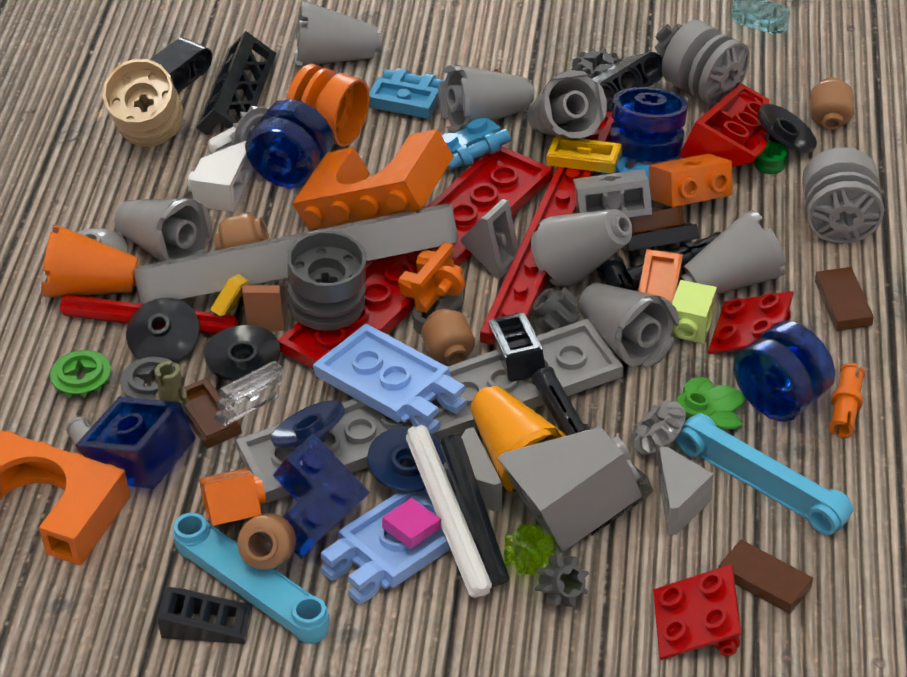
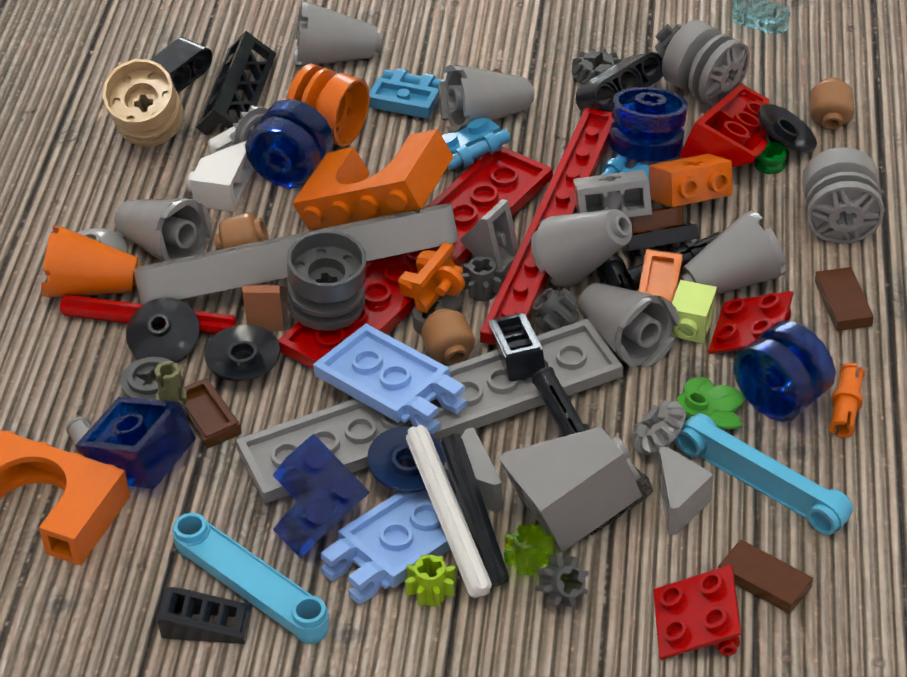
(66, 370): bright green gear -> none
(229, 295): yellow tile -> none
(232, 496): orange brick -> none
(249, 393): clear tile -> none
(253, 544): medium nougat head -> none
(313, 419): dark blue dish -> none
(411, 523): dark pink tile -> none
(430, 580): none -> lime gear
(483, 278): none -> dark grey gear
(508, 425): light orange cone -> none
(569, 106): light grey cone -> none
(584, 154): yellow tile -> none

